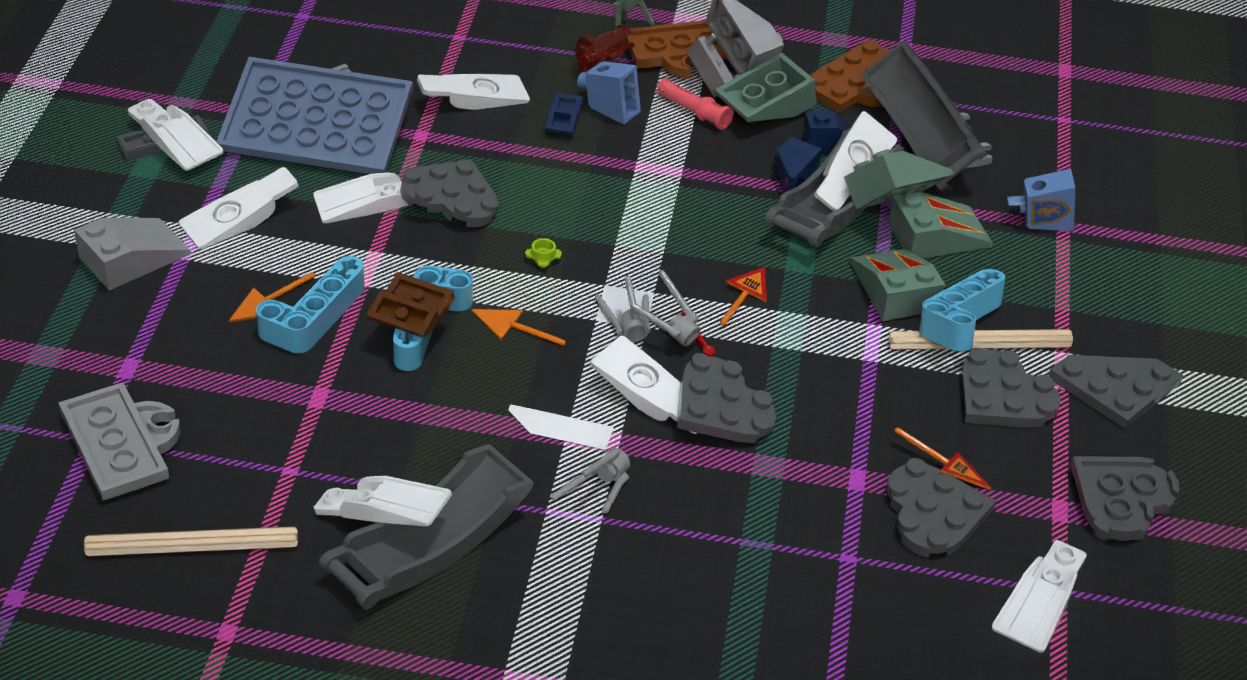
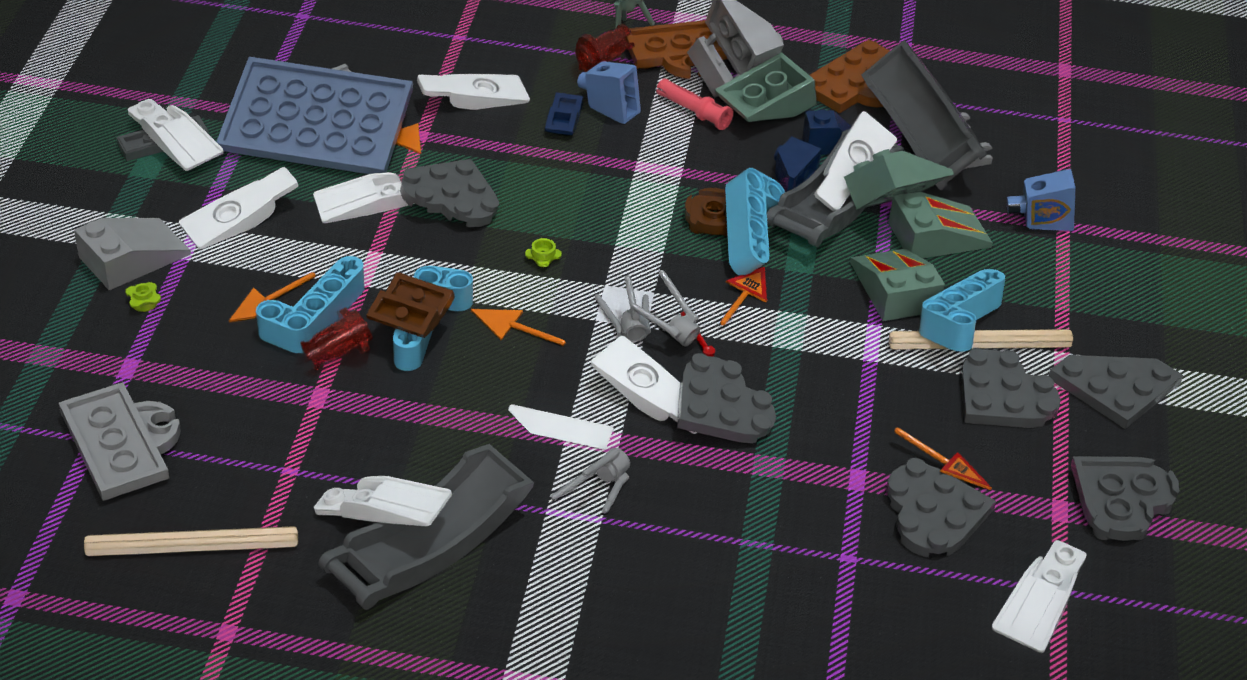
(143, 296): none -> lime plate
(338, 338): none -> clear red piece
(410, 138): none -> orange piece
(699, 212): none -> reddish brown plate
(747, 205): none -> medium azure beam

